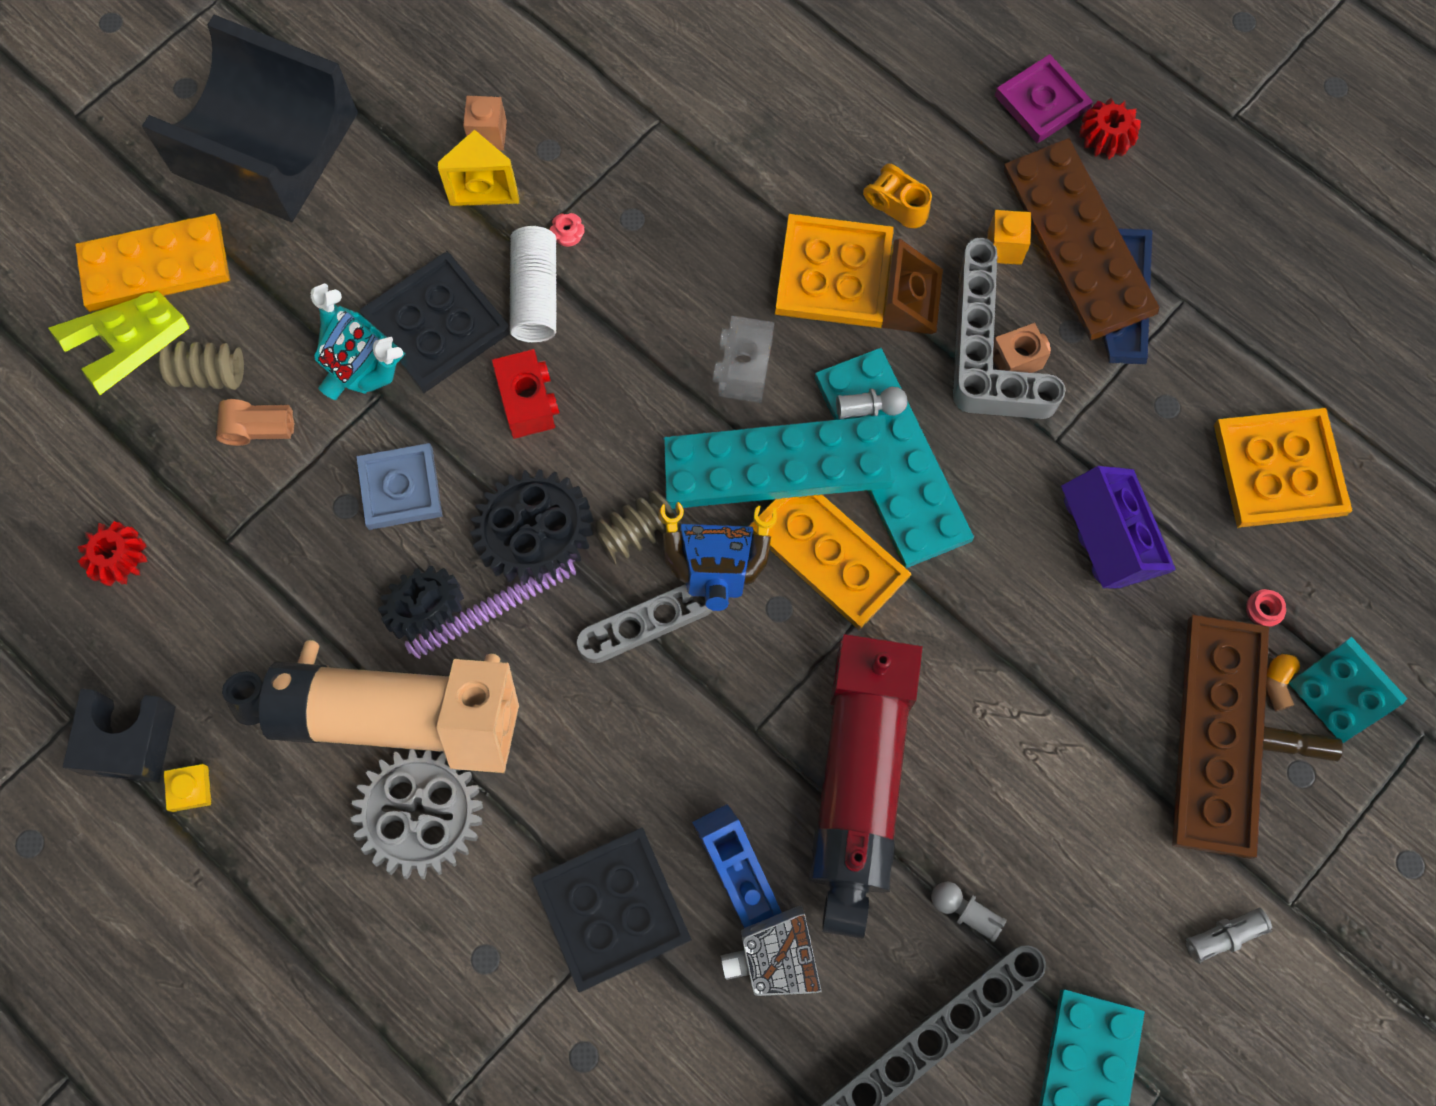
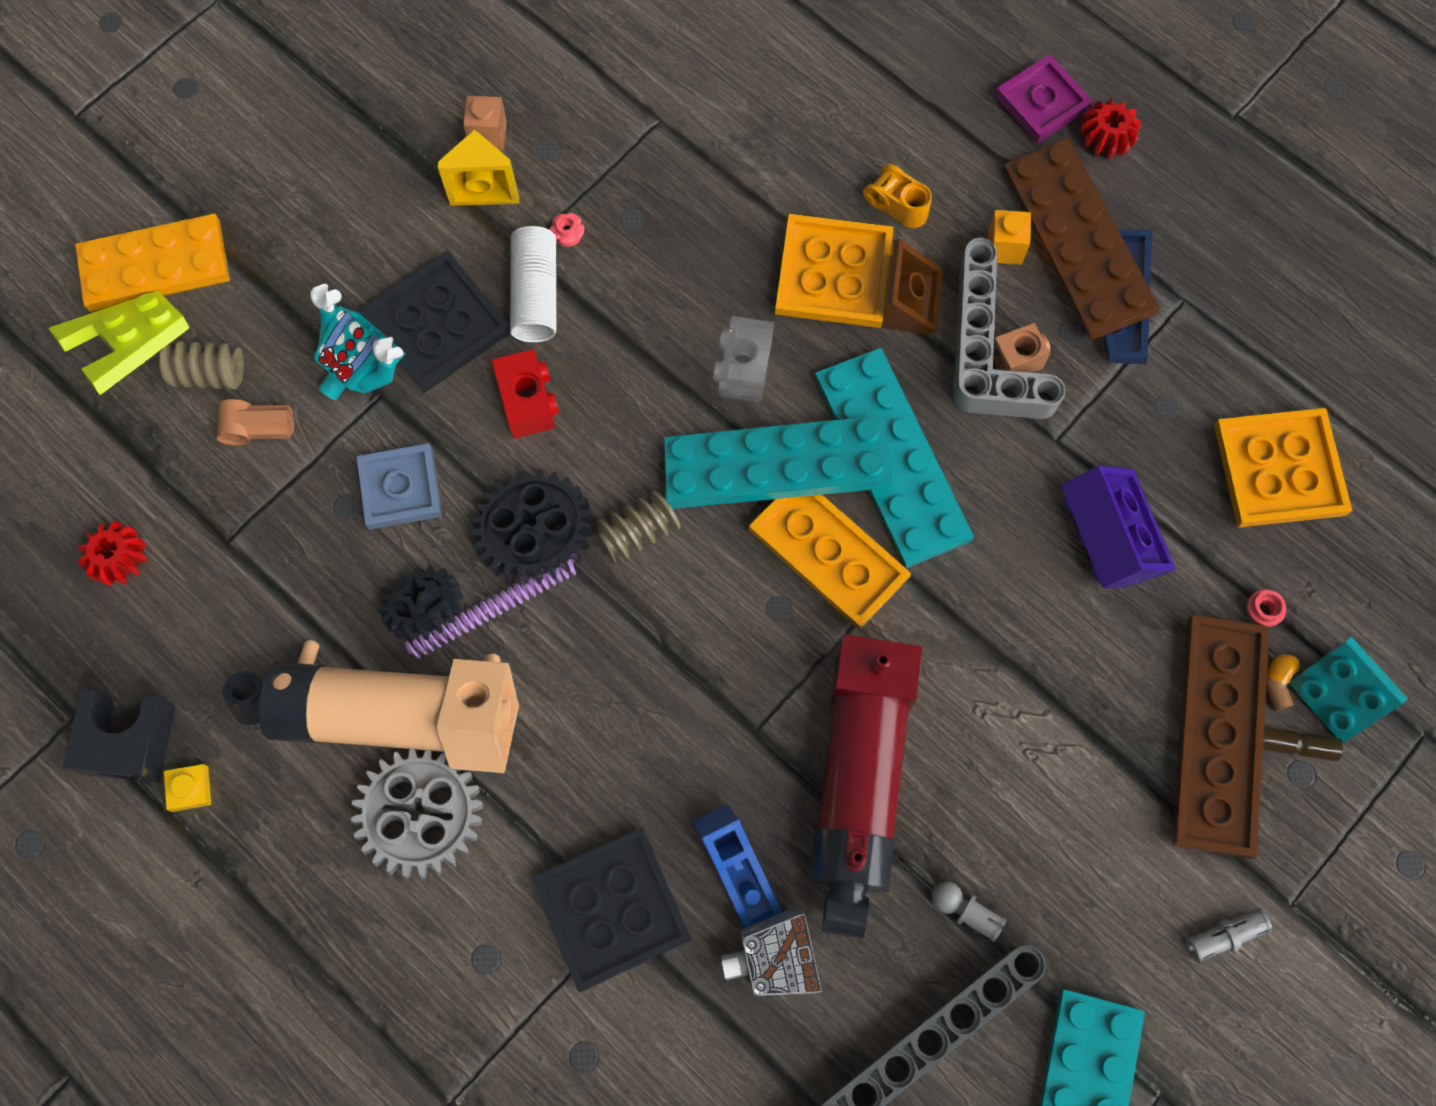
(260, 123): black piece -> none
(649, 625): light grey beam -> none
(715, 558): torso -> none
(890, 401): light grey pin -> none

